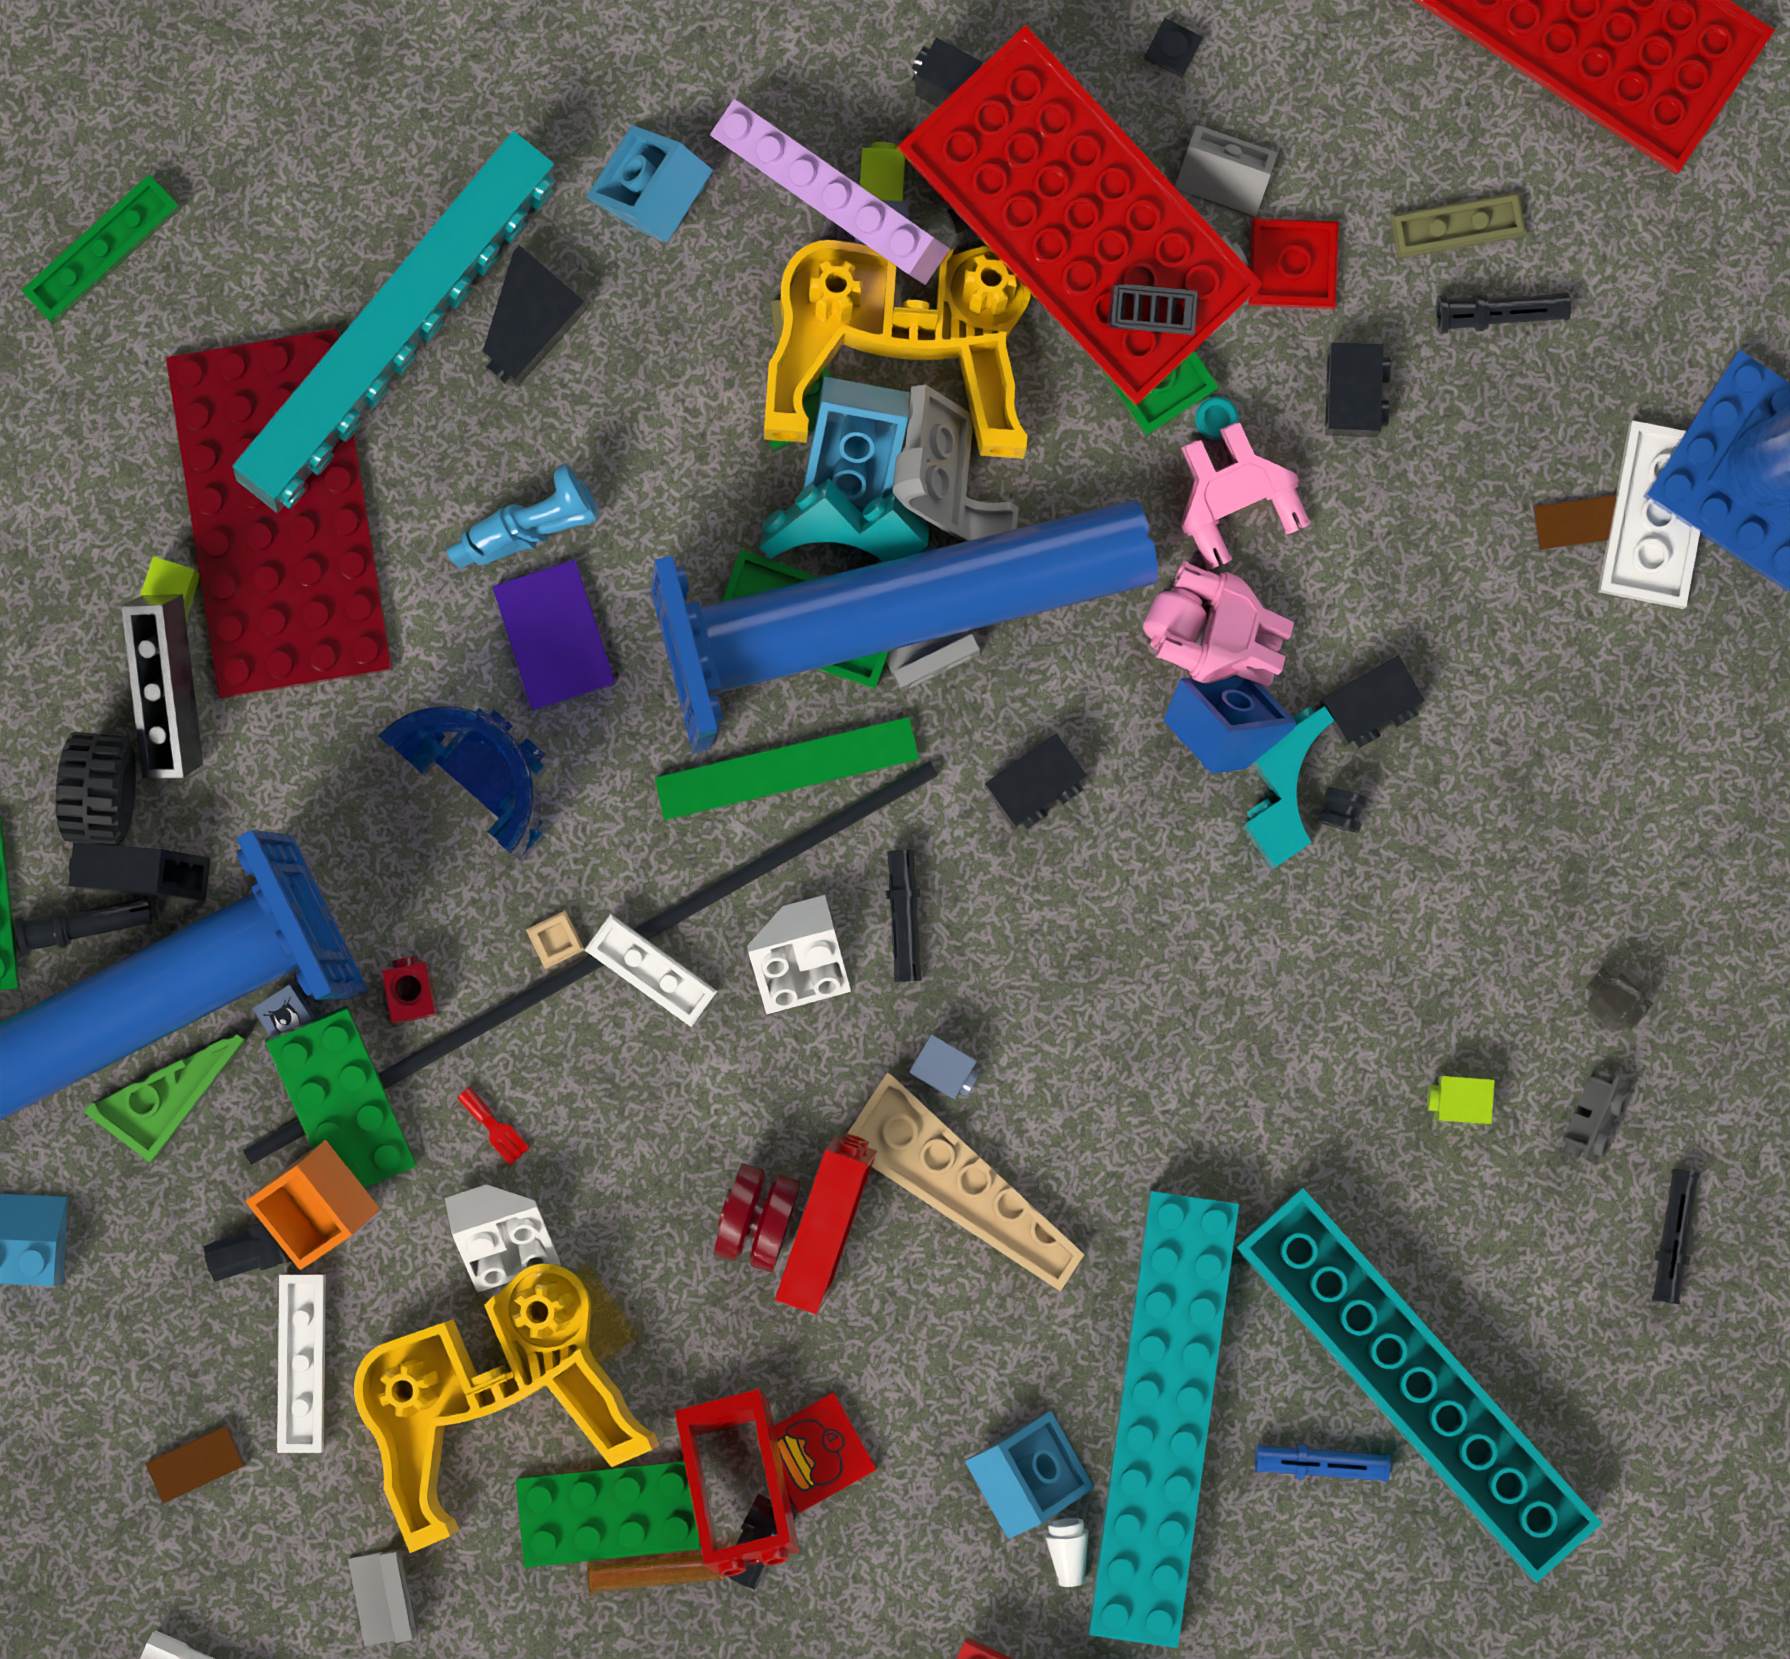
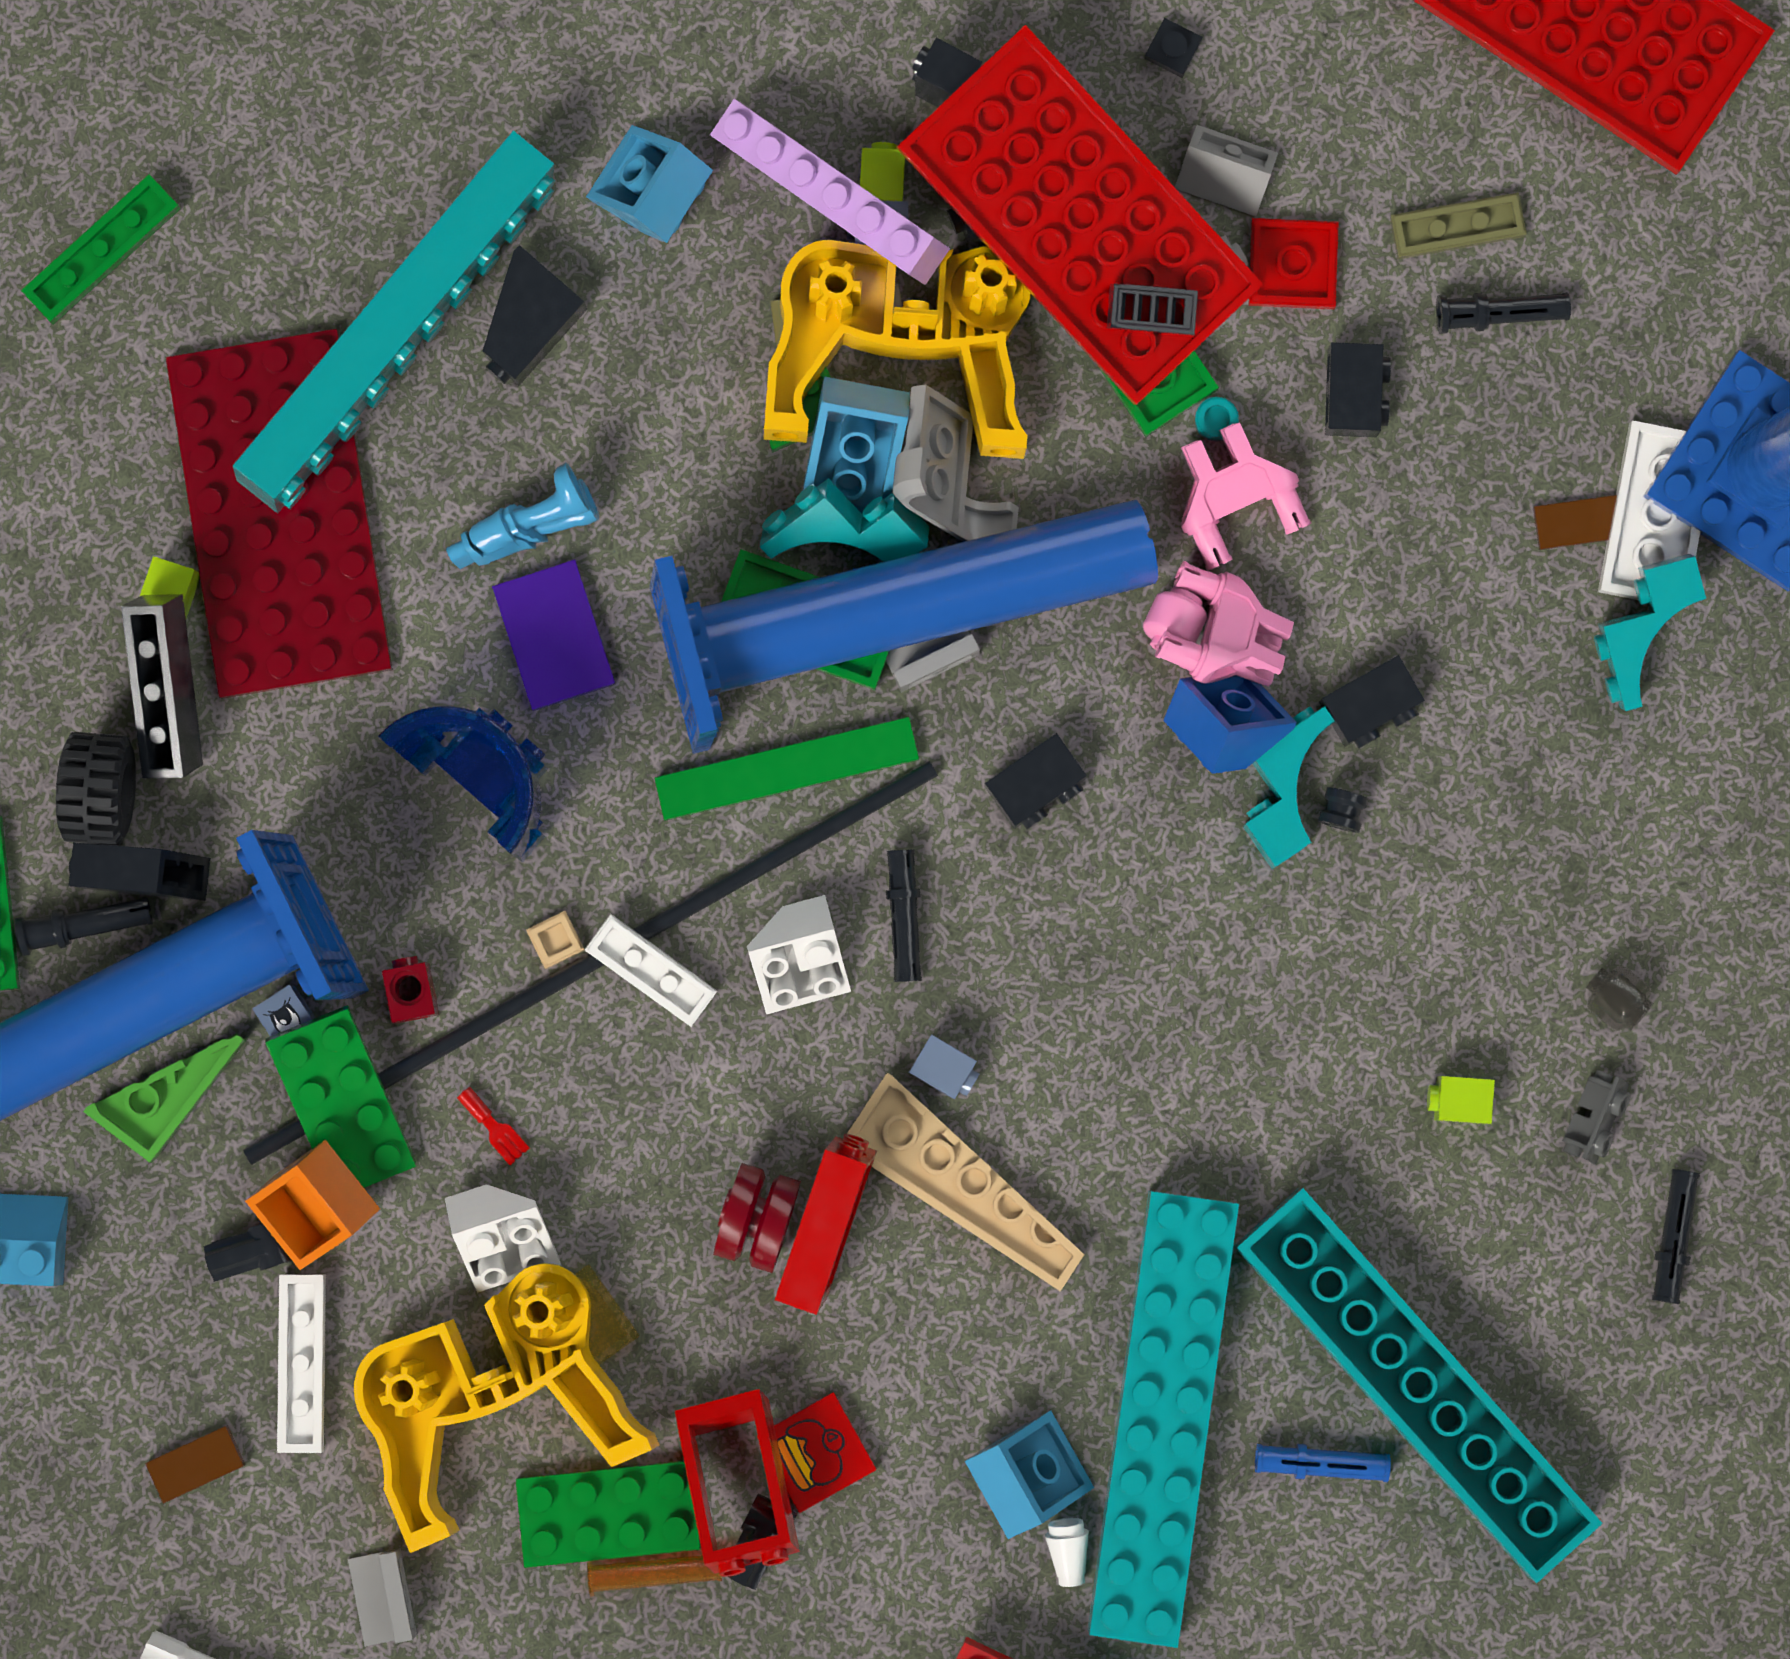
(1624, 641): none -> teal arch

